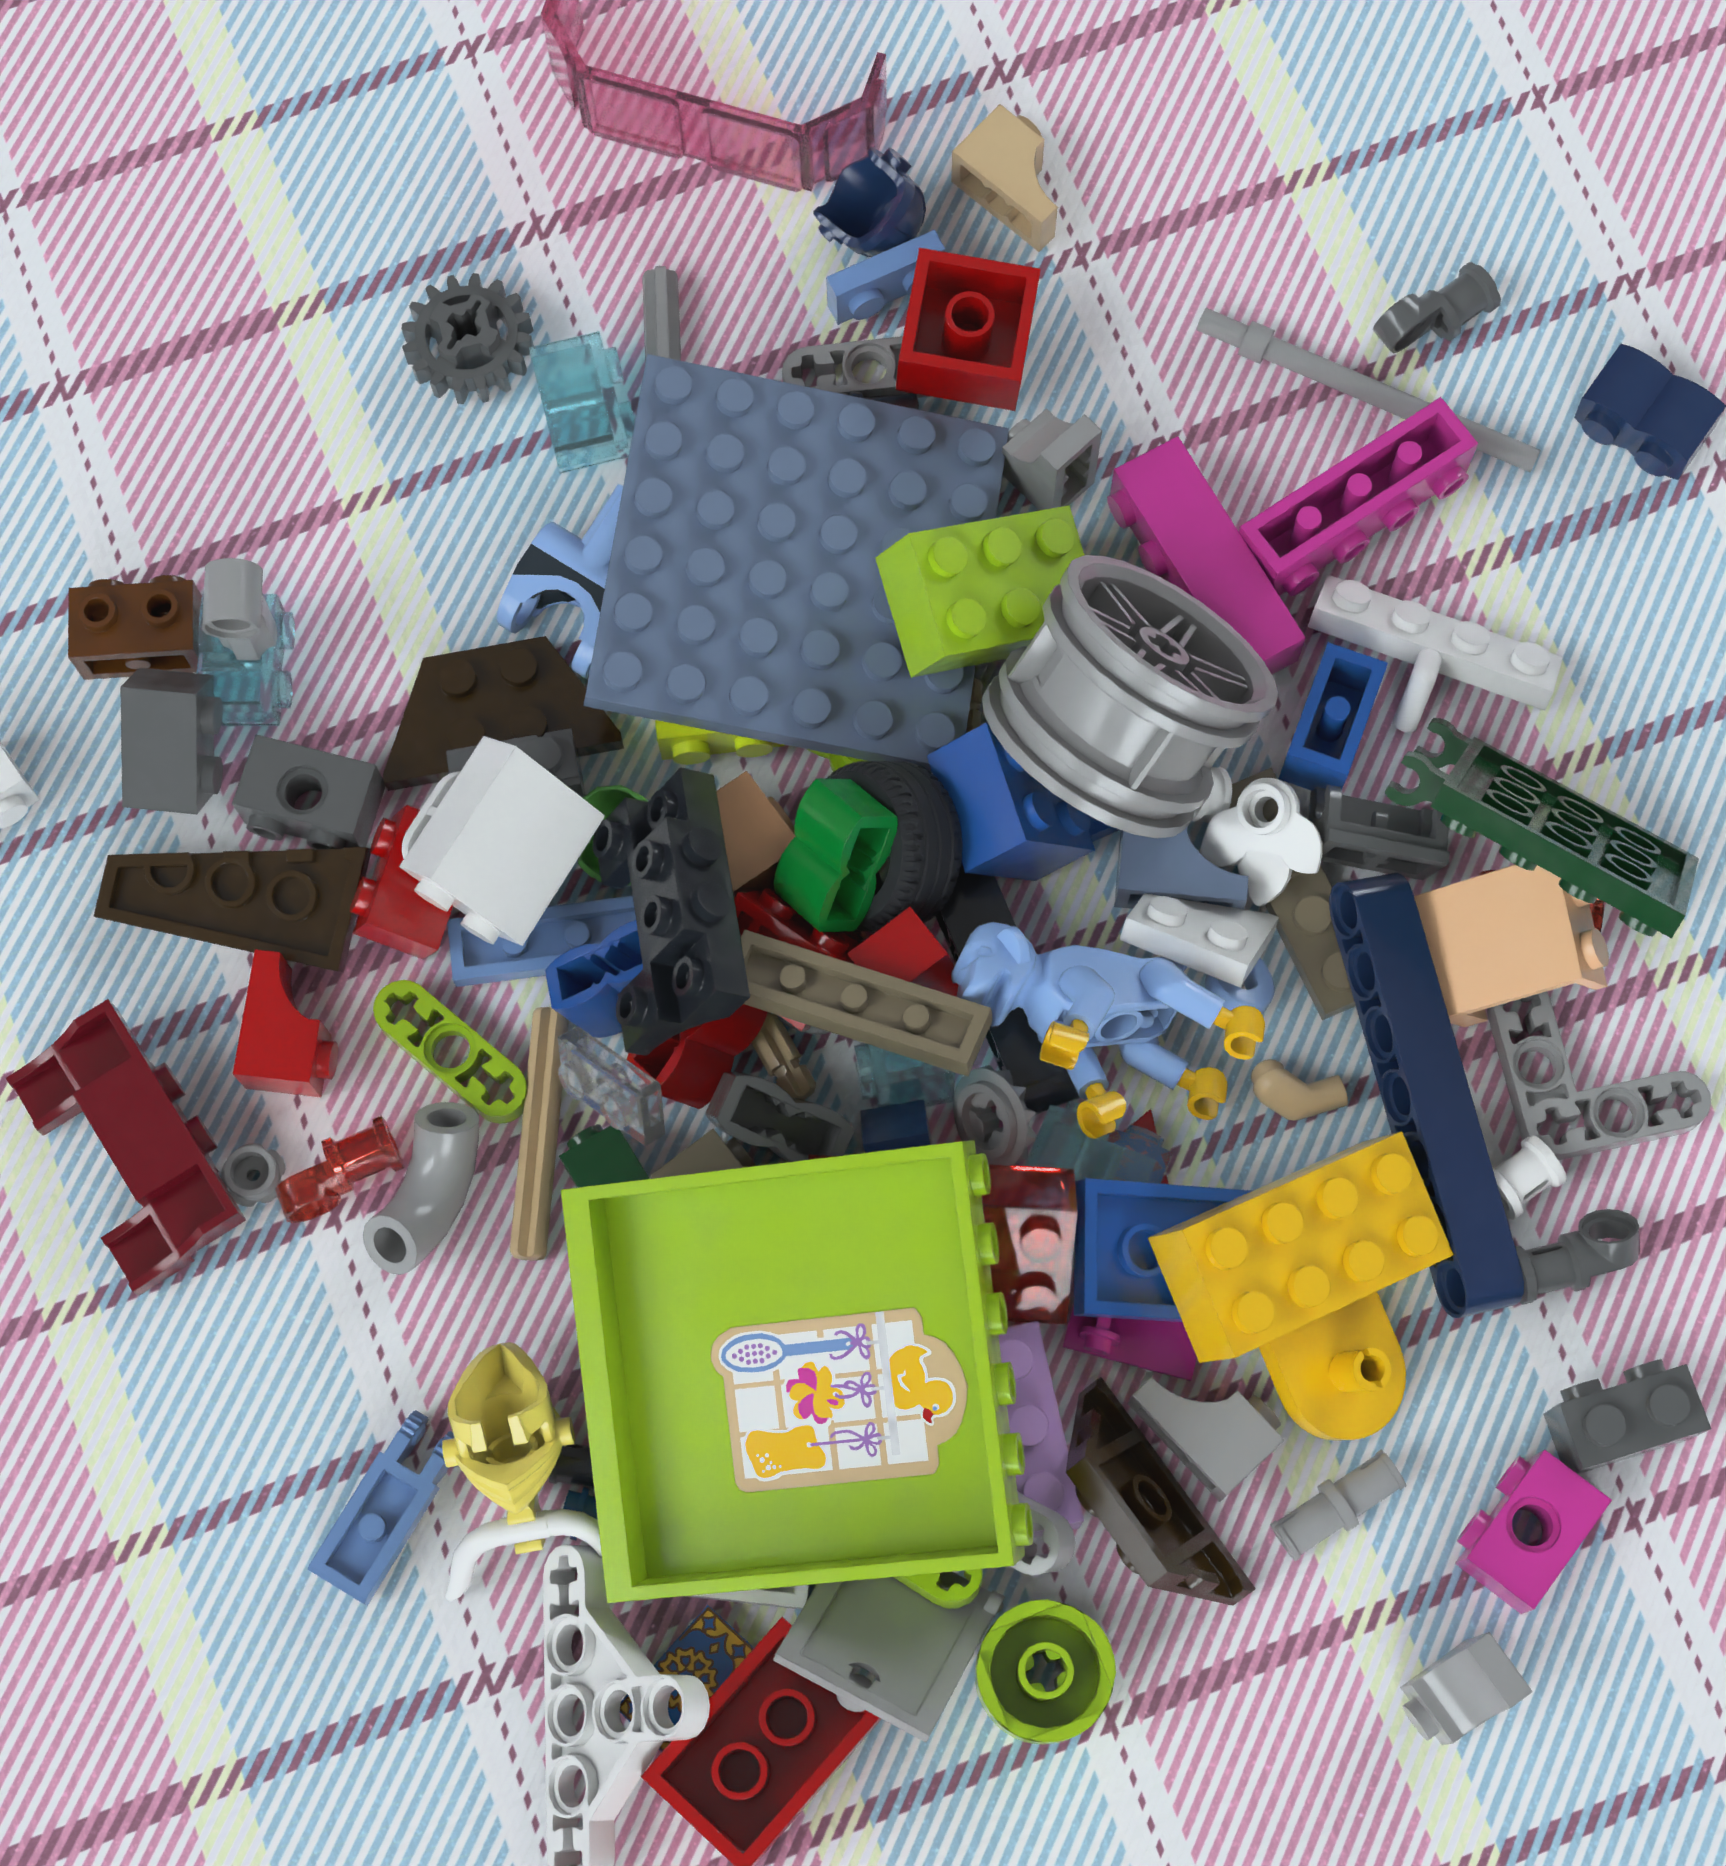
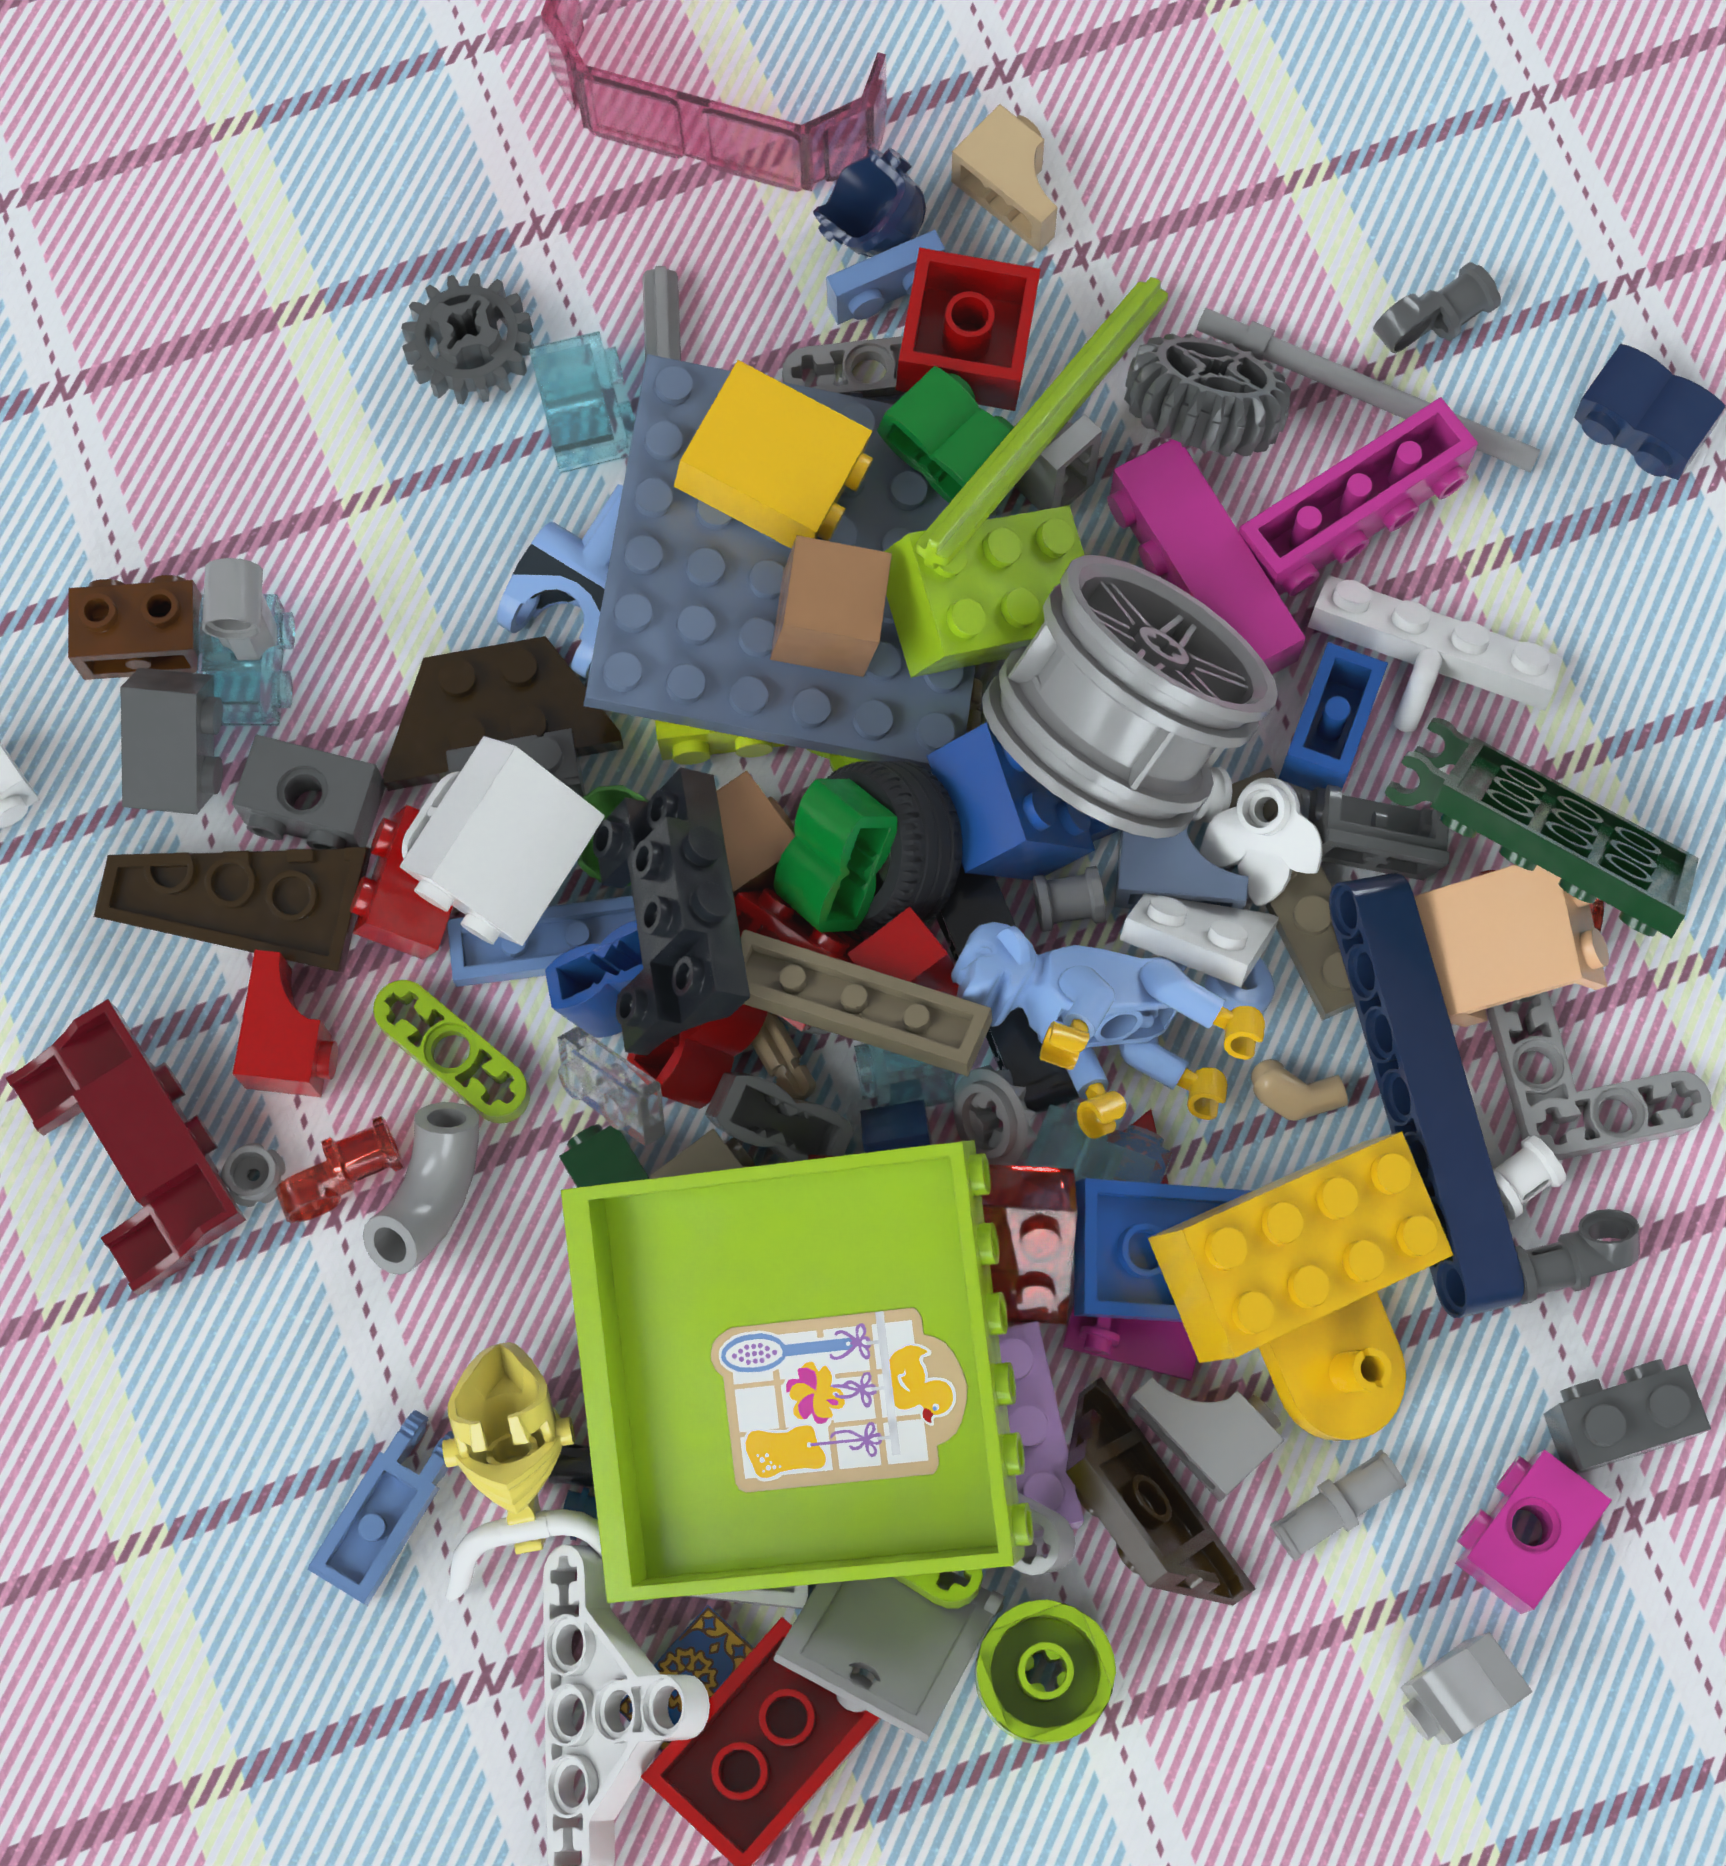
(538, 1138): tan axle -> none
(774, 458): none -> yellow brick
(831, 606): none -> medium nougat head
(942, 431): none -> green brick
(1040, 425): none -> lime axle
(1069, 898): none -> light grey bush
(1207, 395): none -> dark grey gear

